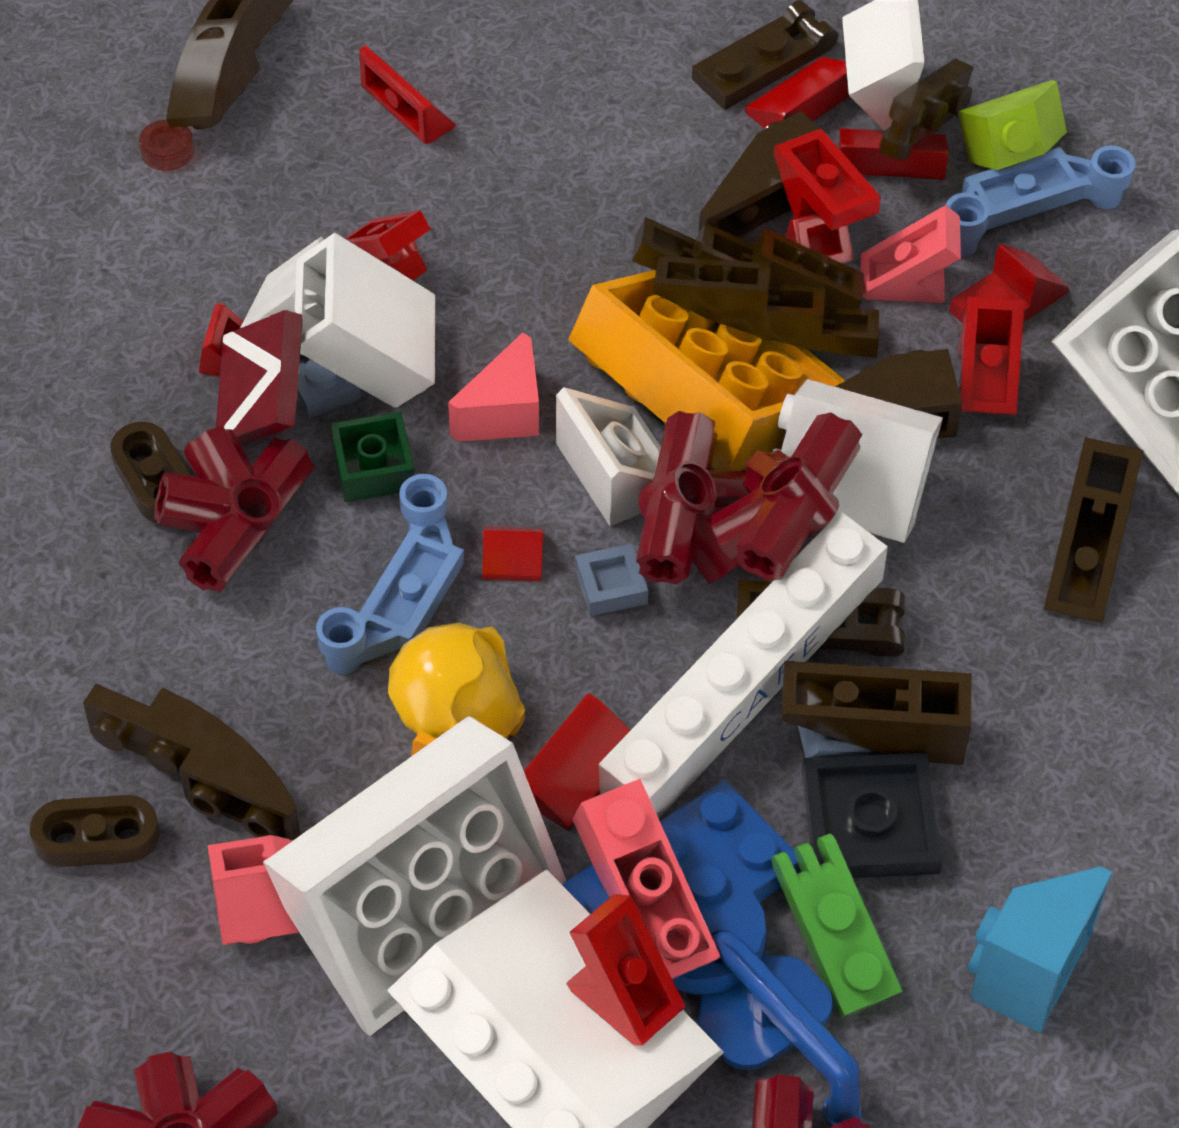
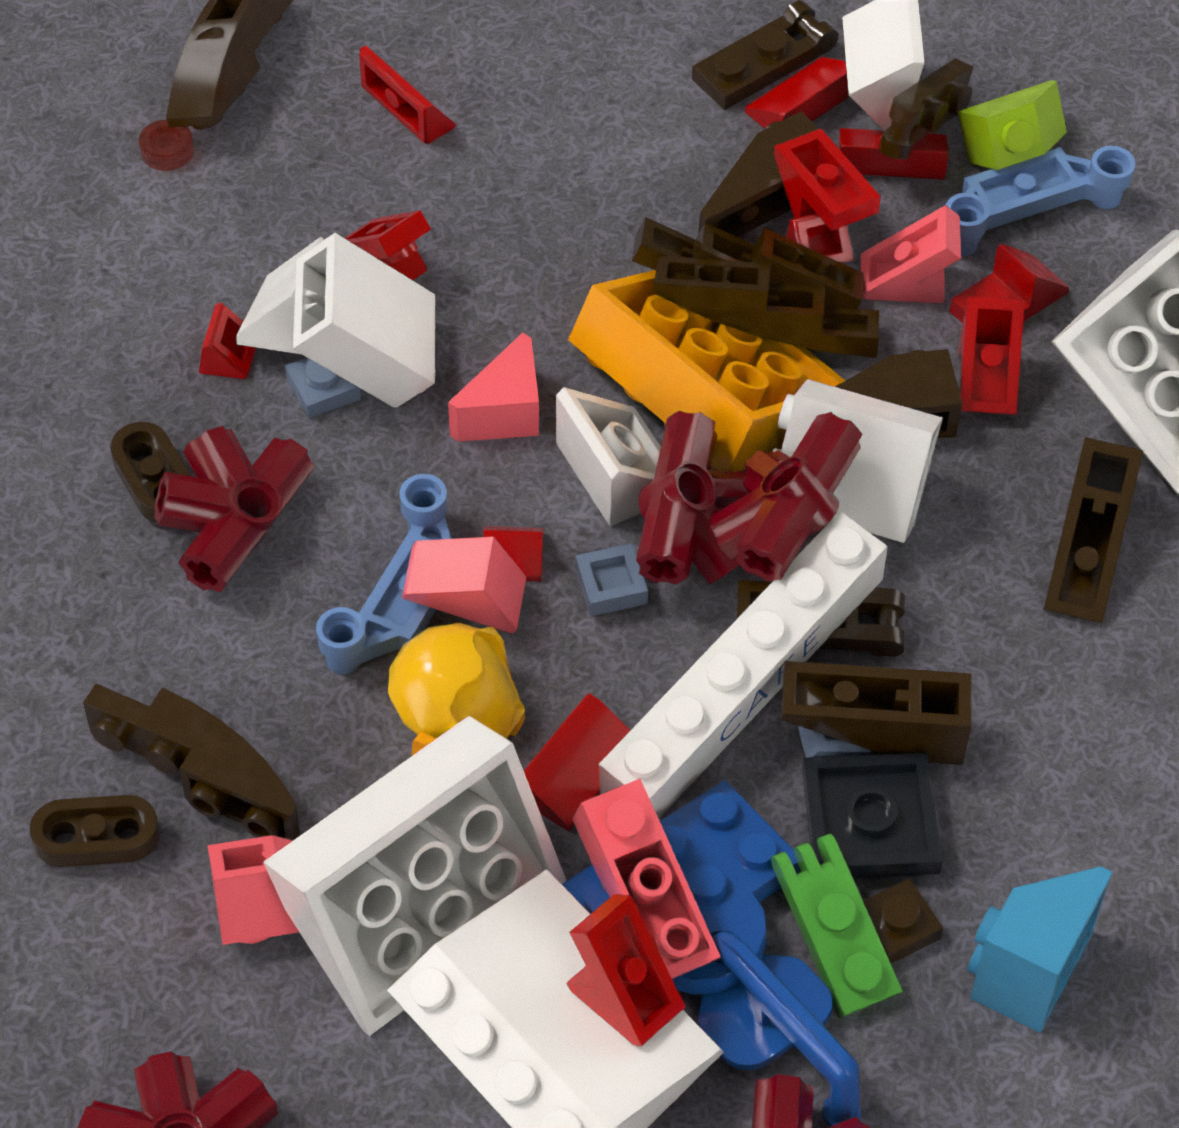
(260, 377): dark red tile -> none
(371, 455): dark green piece -> none
(466, 580): none -> coral slope
(903, 920): none -> dark brown plate

